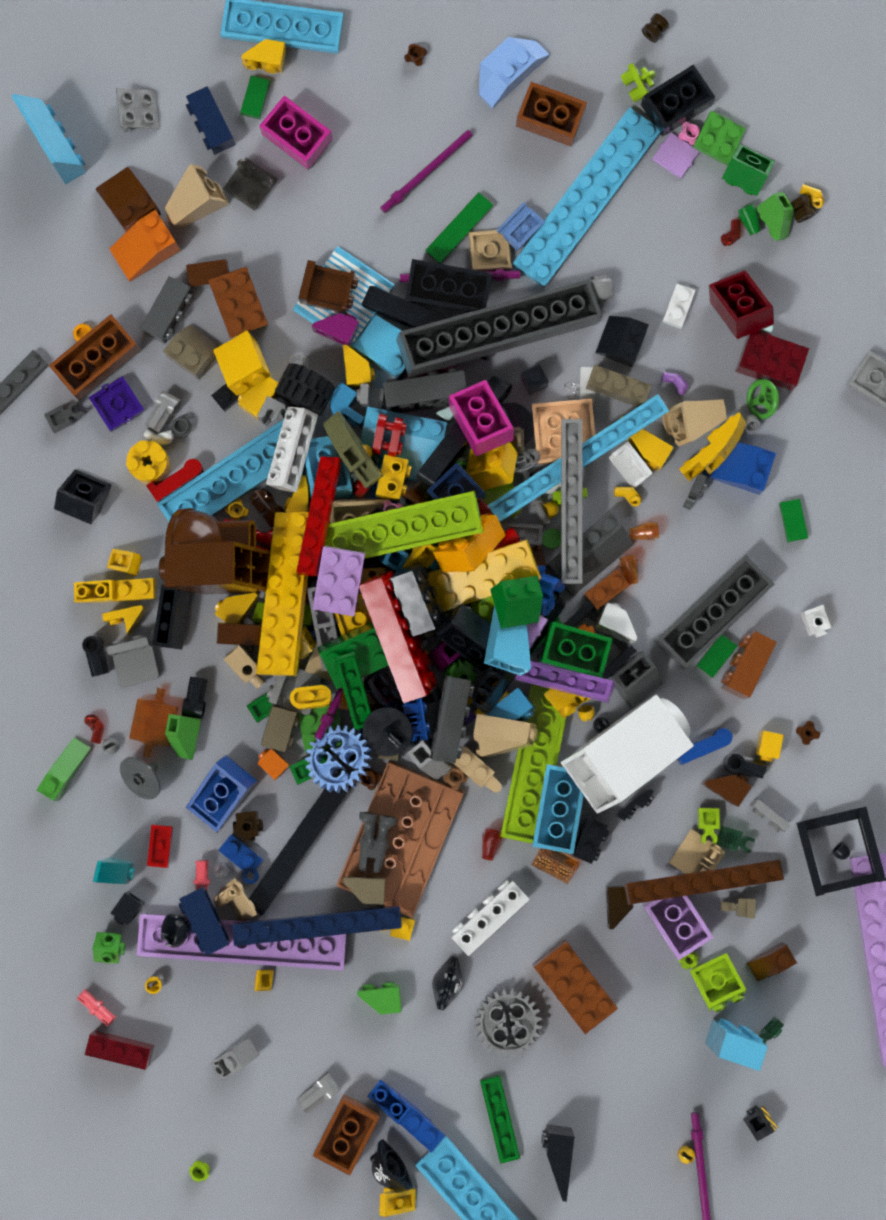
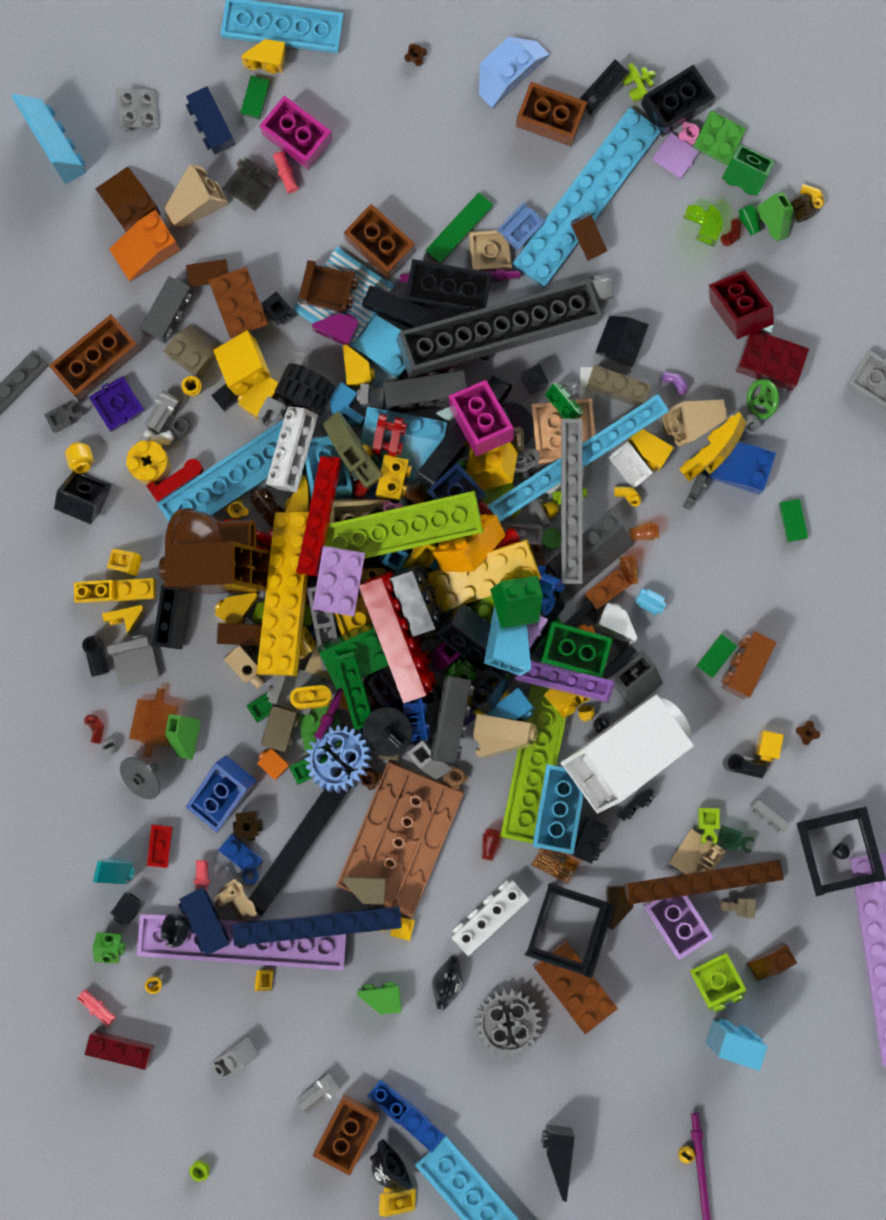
(64, 770): bright green slope -> none
(79, 457): none -> yellow head
(80, 331): light orange tile -> none
(190, 382): none -> yellow cone
(194, 702): black piece -> none
(274, 303): none -> black brick
(285, 172): none -> coral pin
(373, 847): dark grey piece -> none
(379, 241): none -> dark orange brick
(398, 196): magenta bar -> none
(477, 770): tan hinge -> none
(500, 1119): green tile -> none
(560, 400): none -> green hinge
(588, 236): none -> reddish brown hinge
(596, 940): none -> black piece
(604, 86): none -> black plate
(651, 601): none -> medium azure brick
(656, 26): dark brown wheel -> none
(678, 306): white plate -> none
(689, 964): lime plate -> none
(710, 222): none -> clear neon green brick
(714, 612): dark grey brick -> none
(719, 739): blue leg -> none
(729, 787): reddish brown slope -> none
(758, 1129): black brick -> none
(771, 1029): clear green plate -> none
(809, 621): white brick -> none

